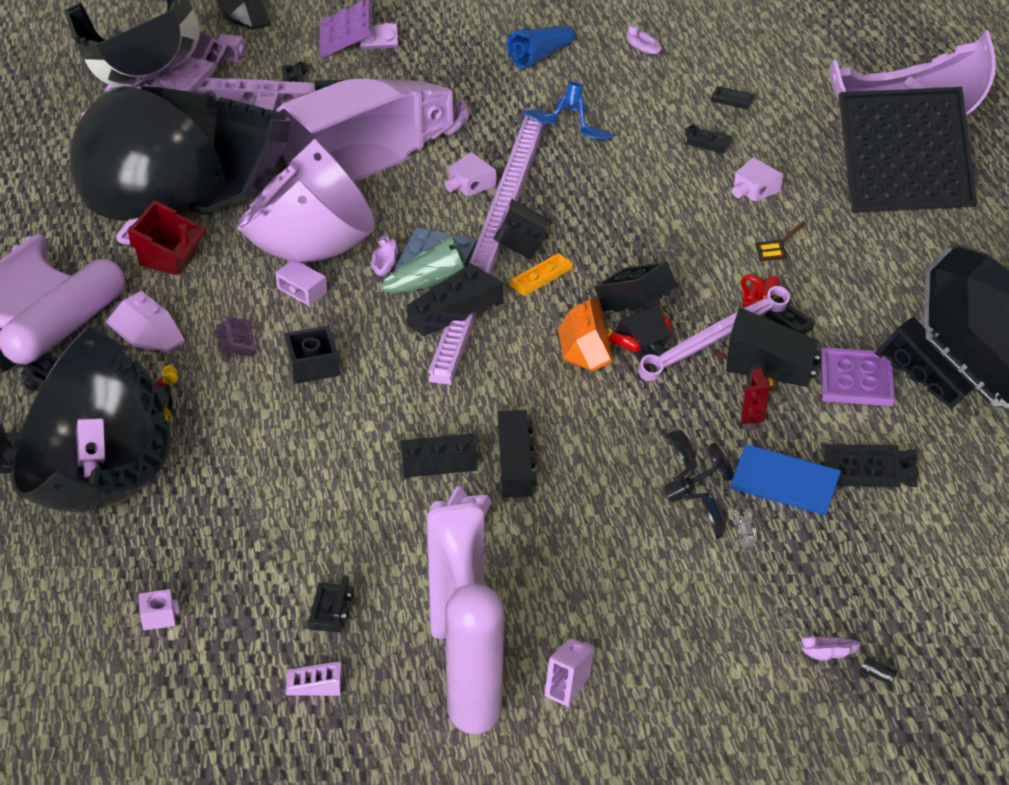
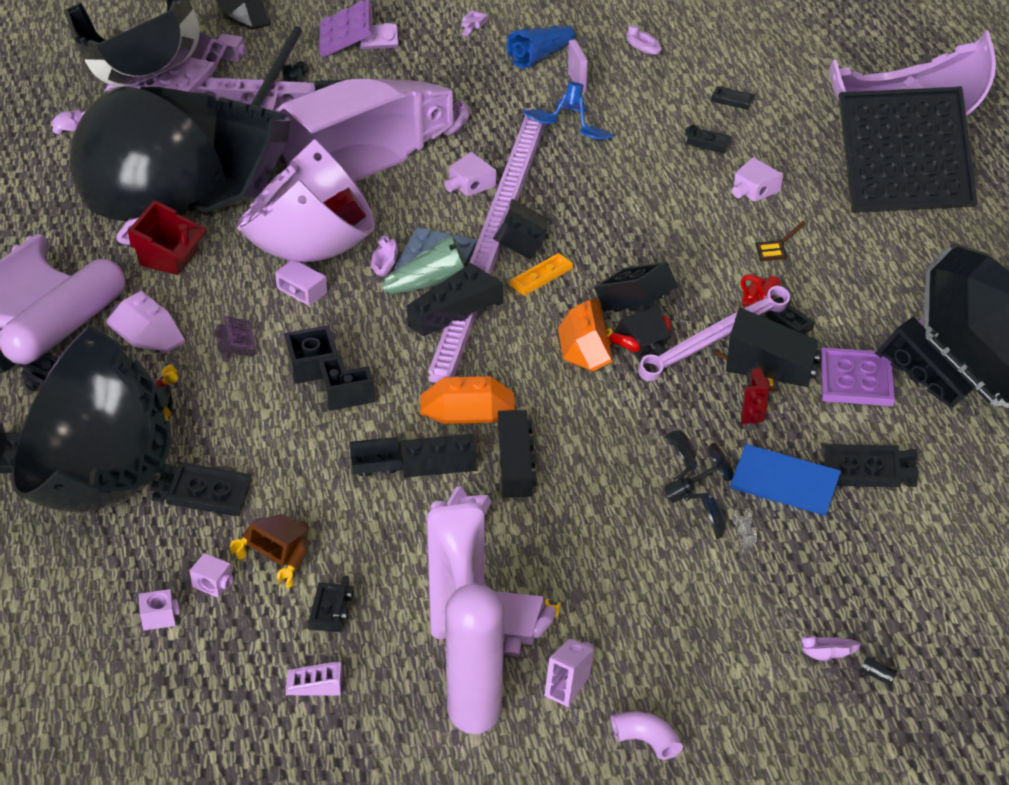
(66, 121): none -> lavender arm
(90, 437): lavender torso -> none
(202, 488): none -> black tile
(211, 575): none -> lavender brick
(277, 67): none -> black piece
(277, 539): none -> reddish brown torso
(345, 387): none -> black brick
(346, 206): none -> dark red brick
(375, 456): none -> black bracket
(466, 400): none -> orange wedge
(472, 21): none -> lavender plate
(525, 619): none -> lavender torso
(577, 64): none -> lavender tile
(649, 729): none -> lavender cylinder

